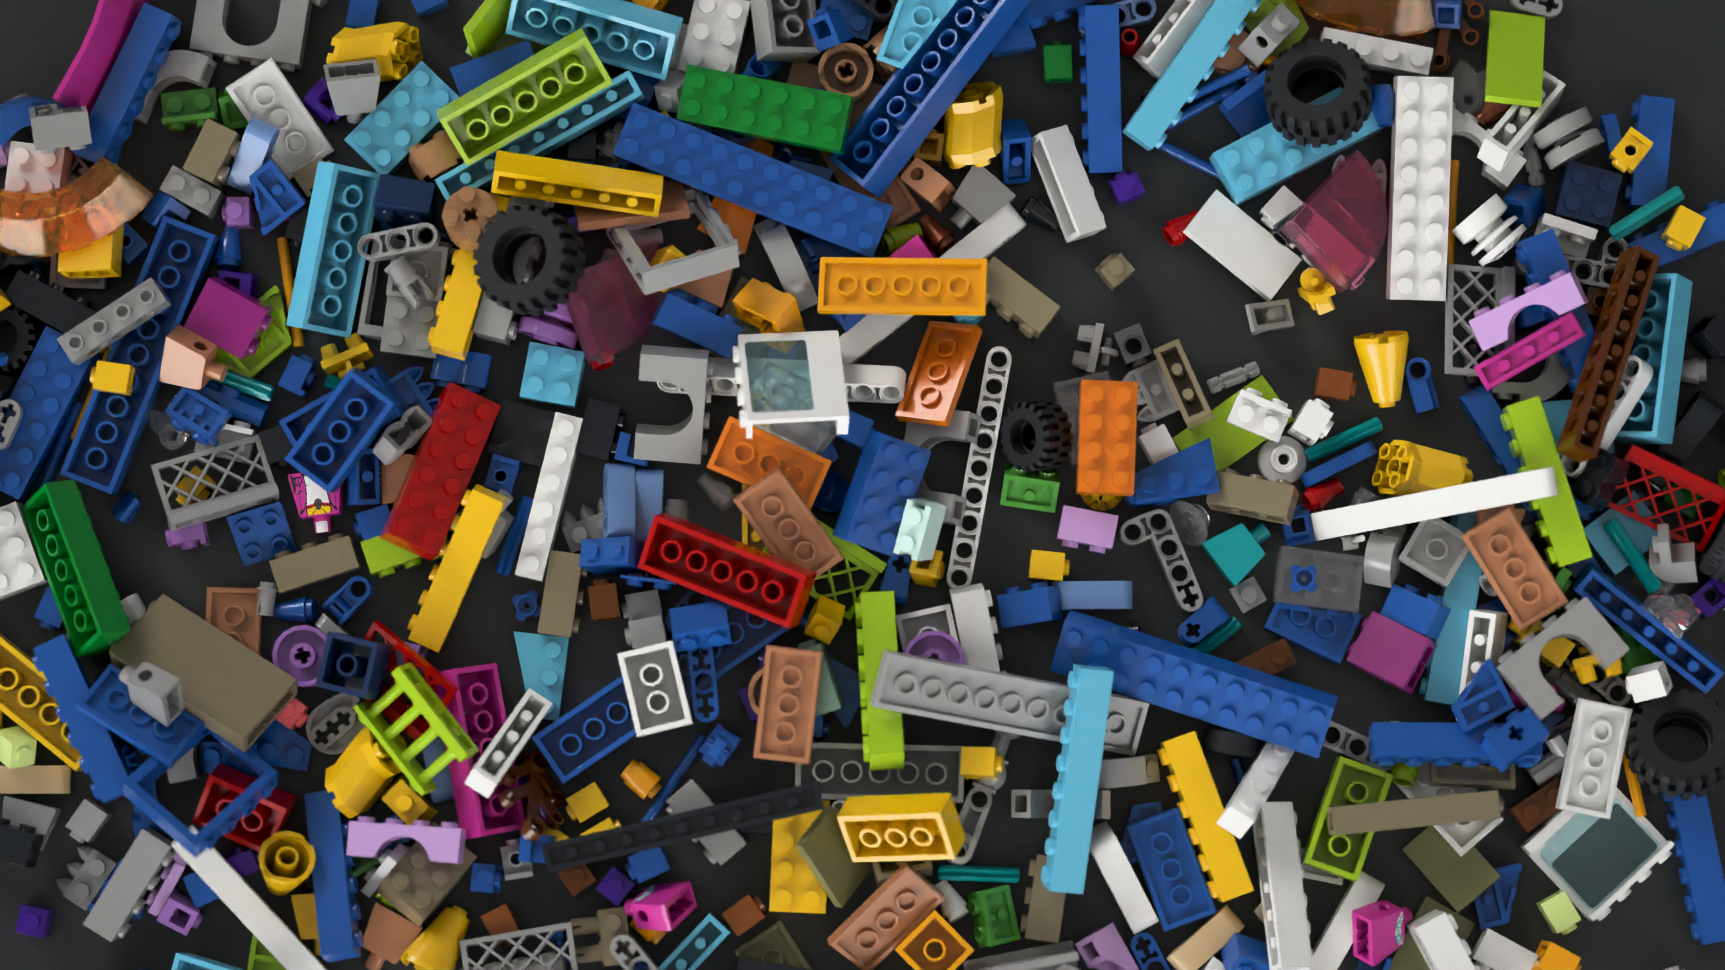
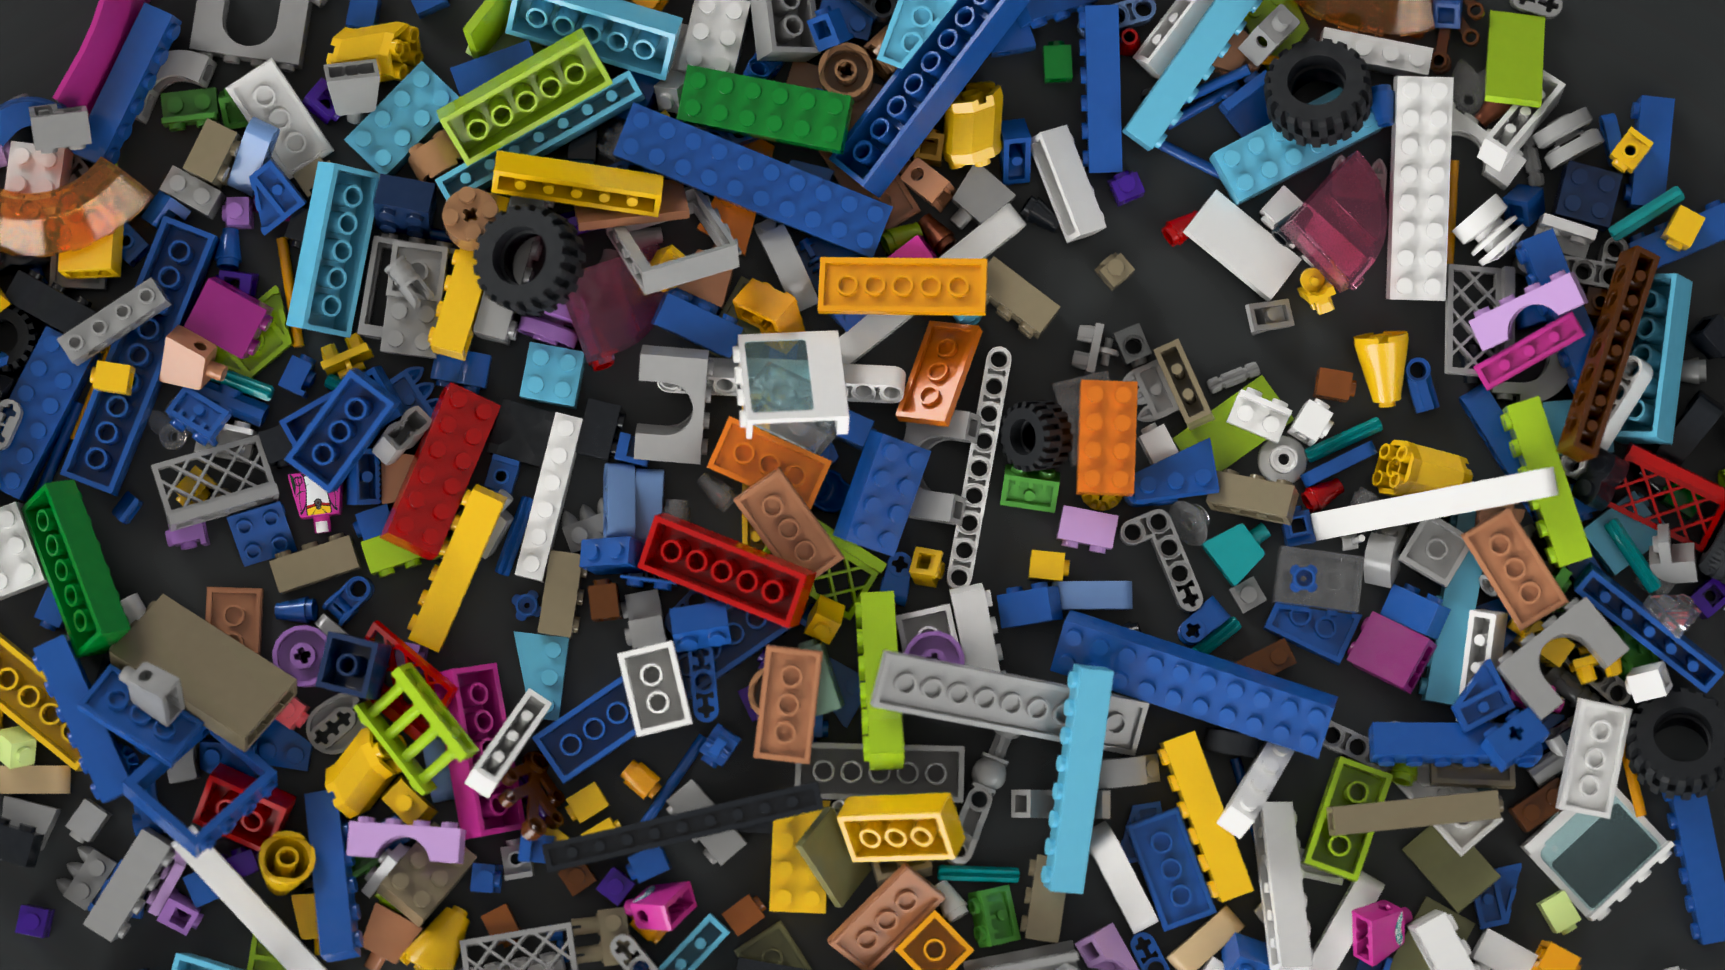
(266, 598): light grey pin -> none
(412, 245): light grey beam -> none
(787, 156): blue hand -> none
(920, 529): light aqua brick -> none
(981, 763): yellow brick -> none

